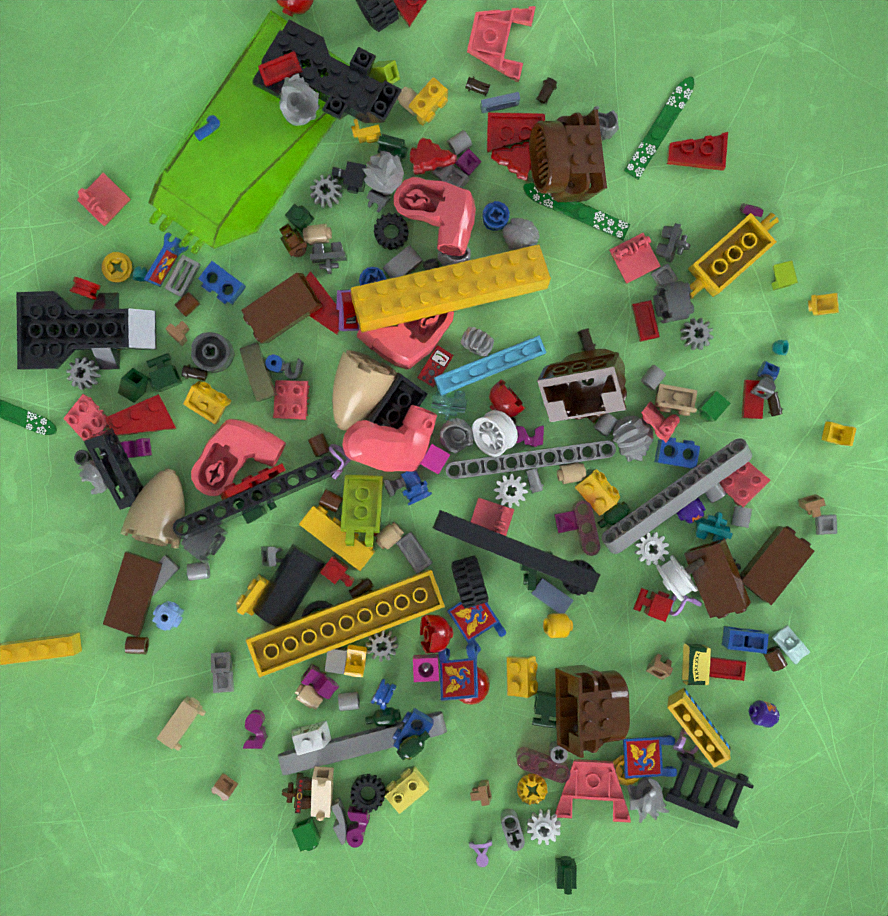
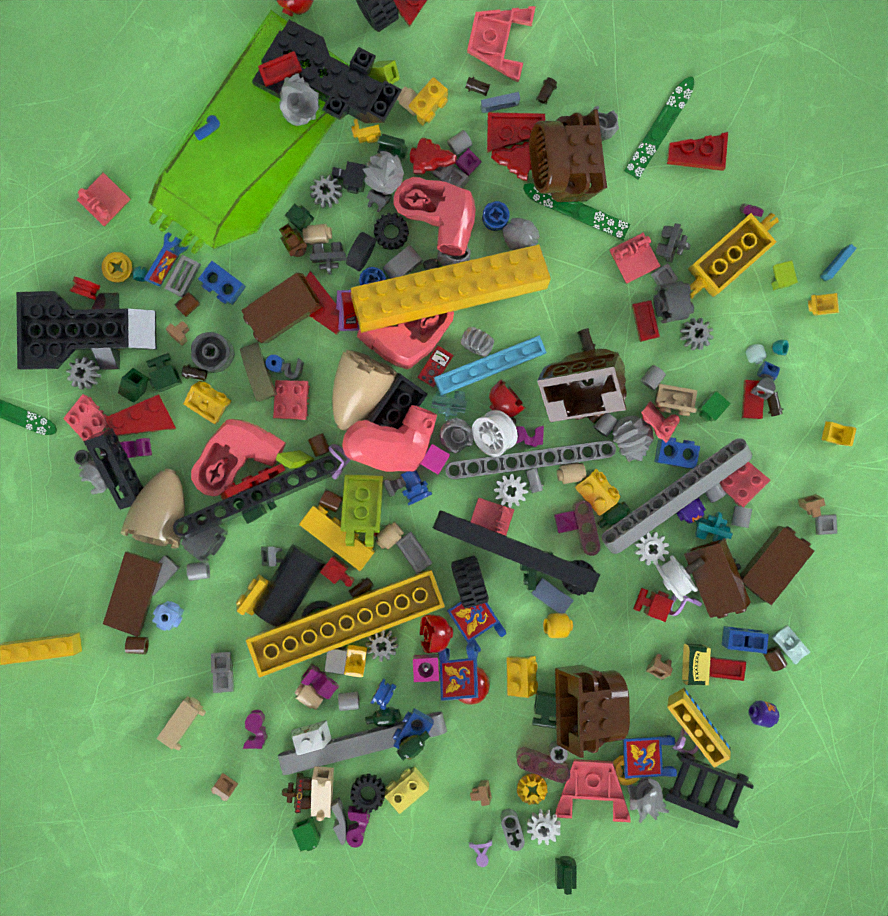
(294, 459): none -> lime tile
(360, 251): none -> black tyre
(756, 353): none -> light aqua piece
(838, 262): none -> dark azure tile

